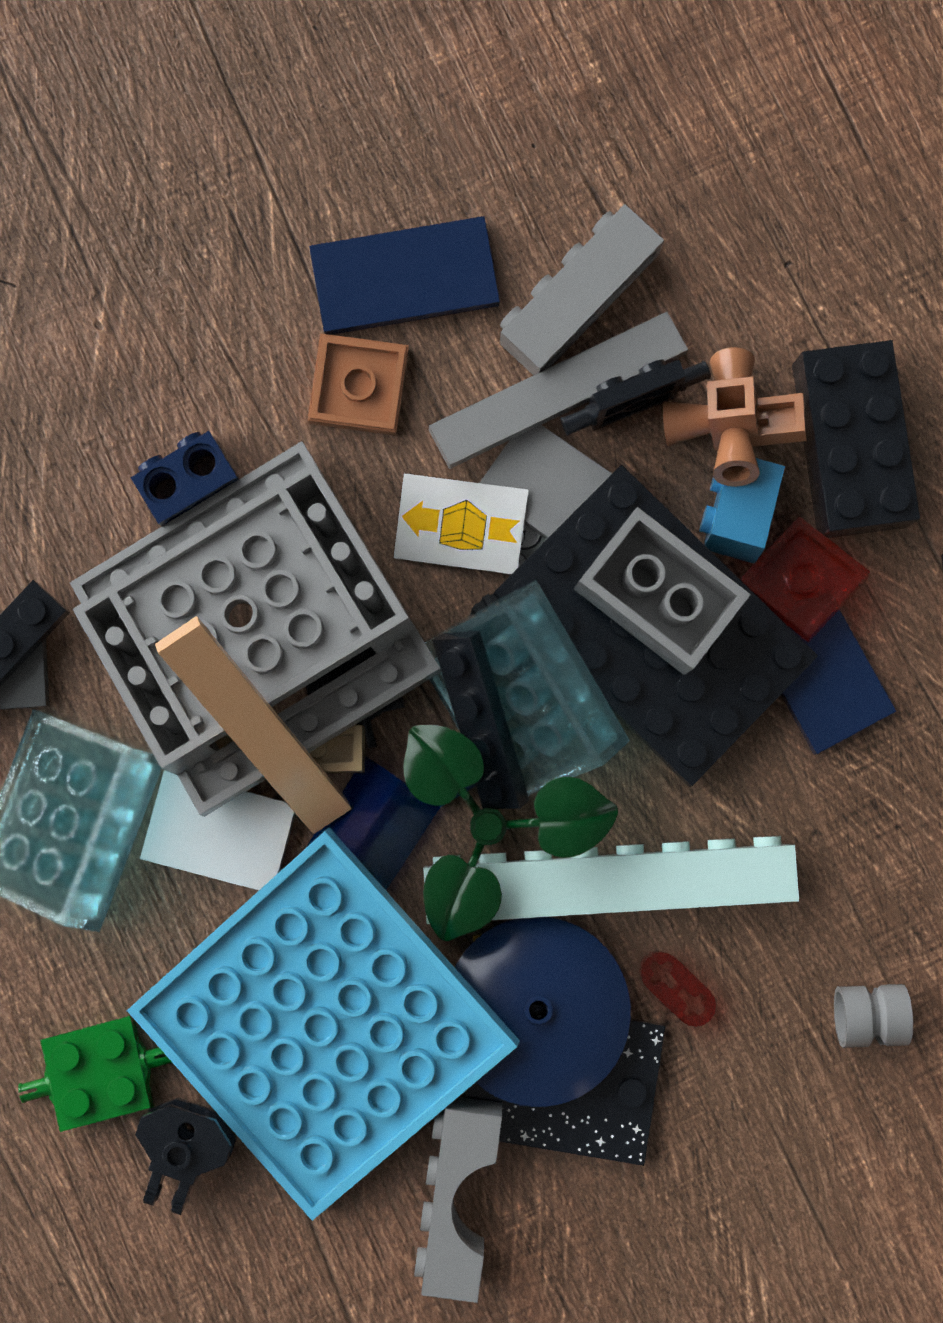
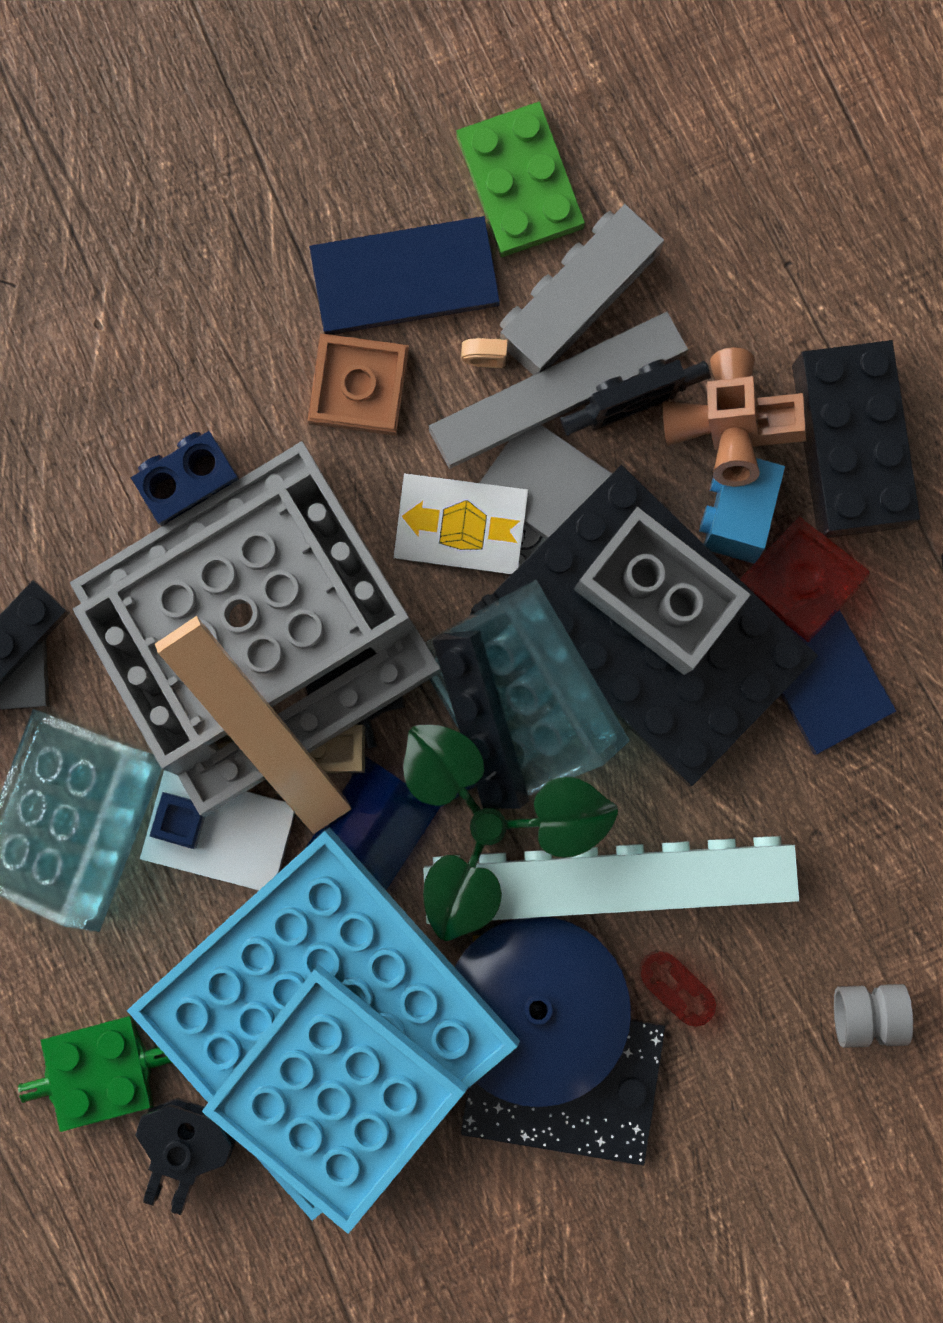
(177, 821): none -> dark blue tile
(334, 1099): none -> medium azure piece
(455, 1253): light grey arch -> none
(484, 352): none -> light nougat tile
(520, 179): none -> bright green plate

